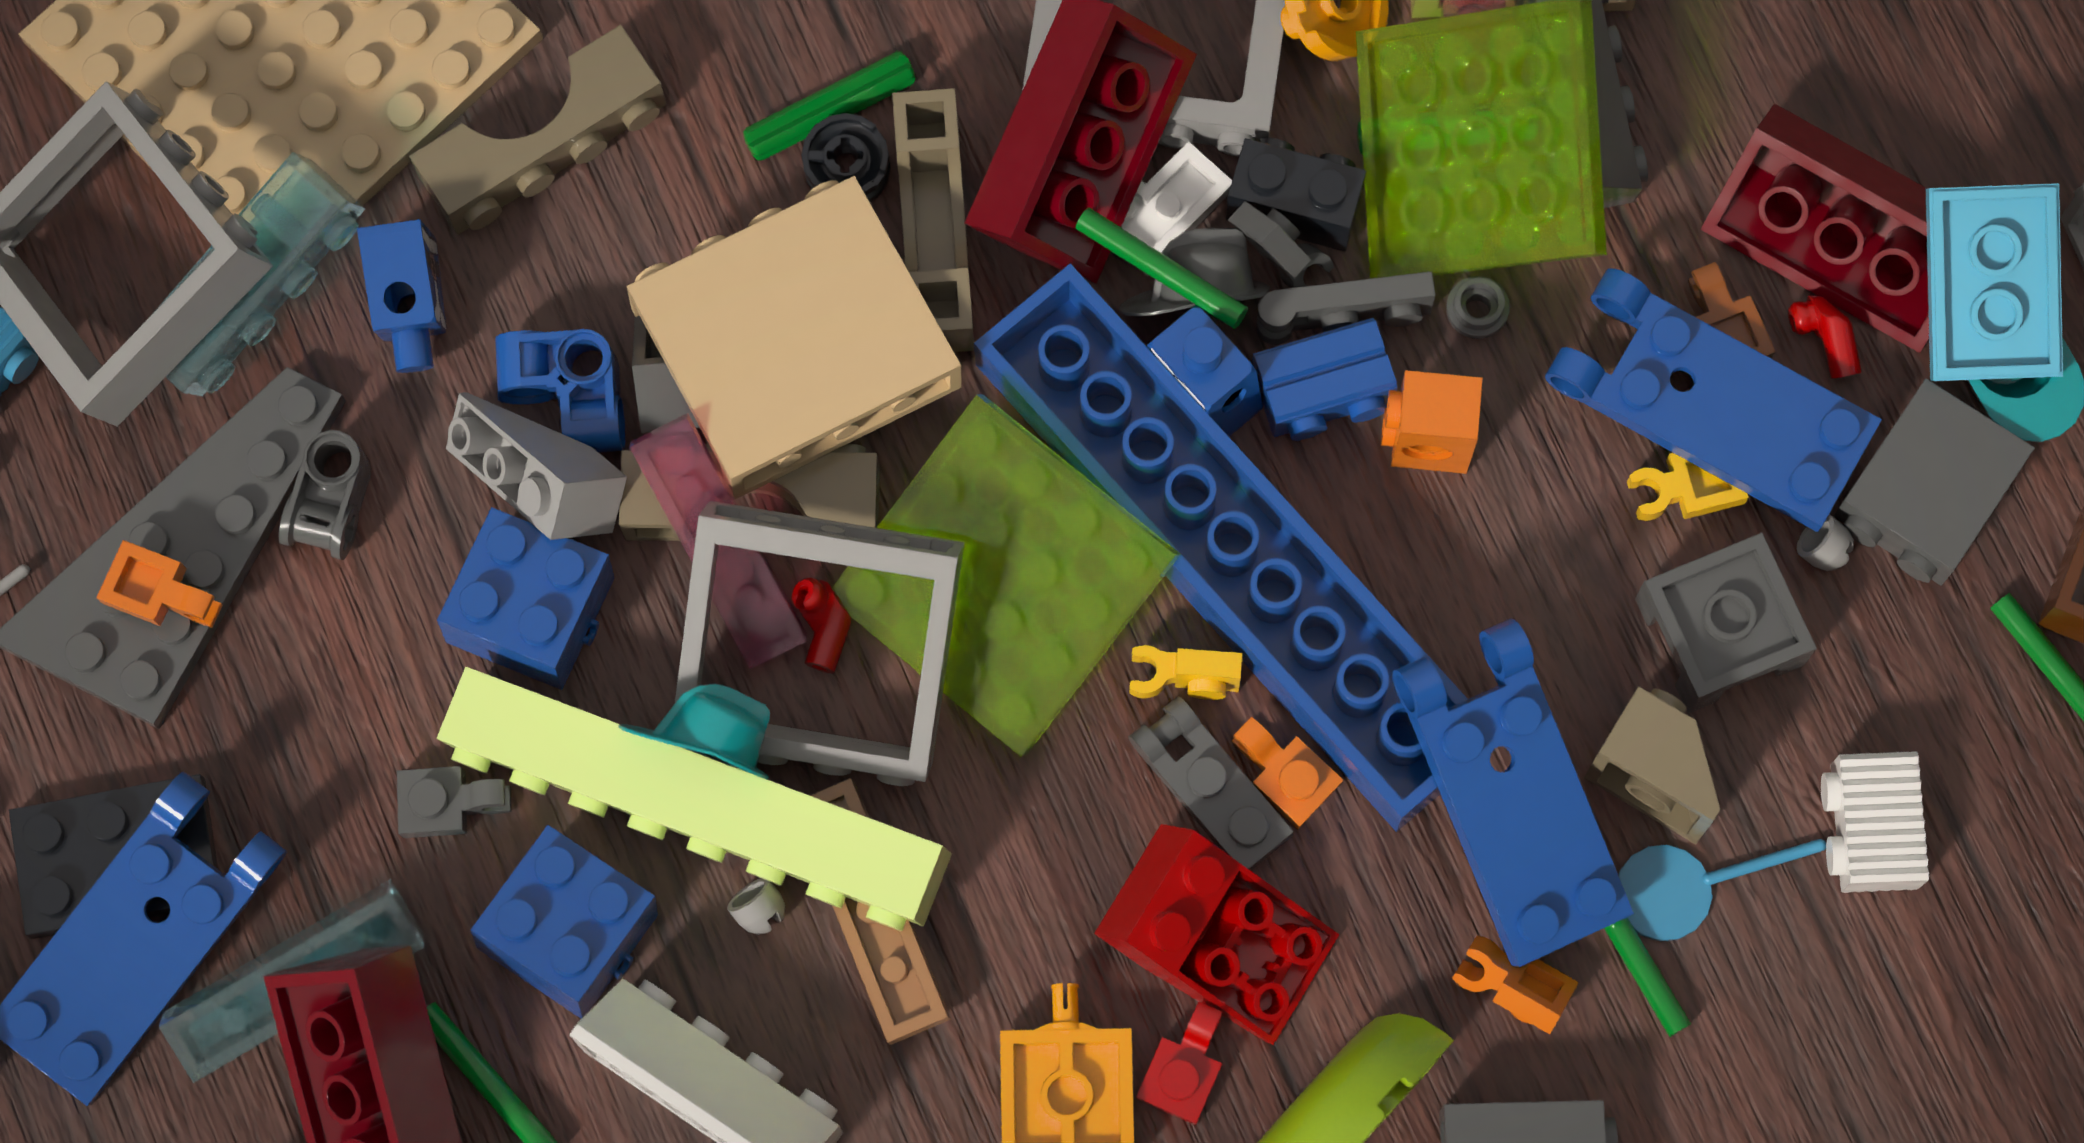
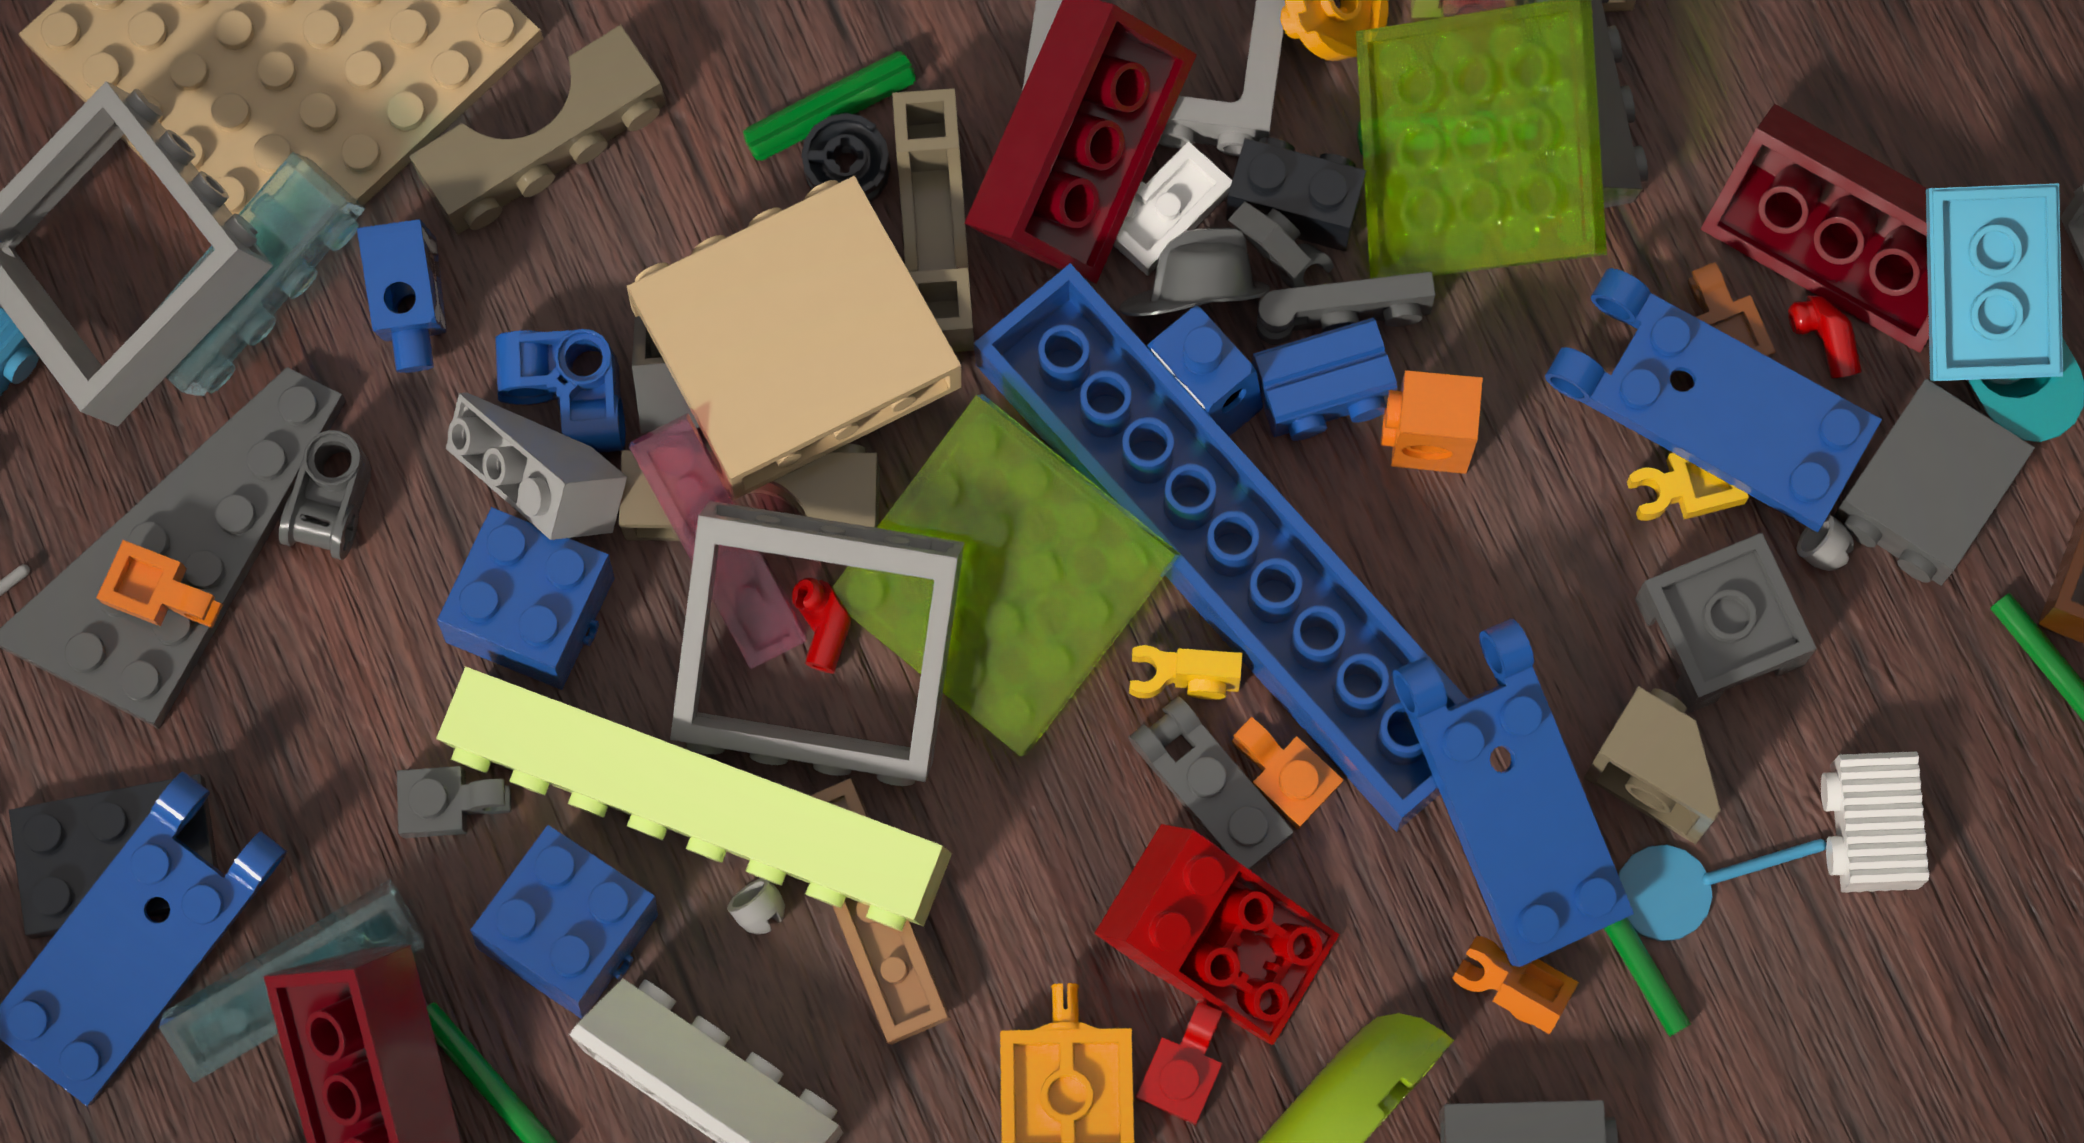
(716, 723): teal piece -> none
(1161, 268): green bar -> none
(1477, 289): dark grey plate -> none

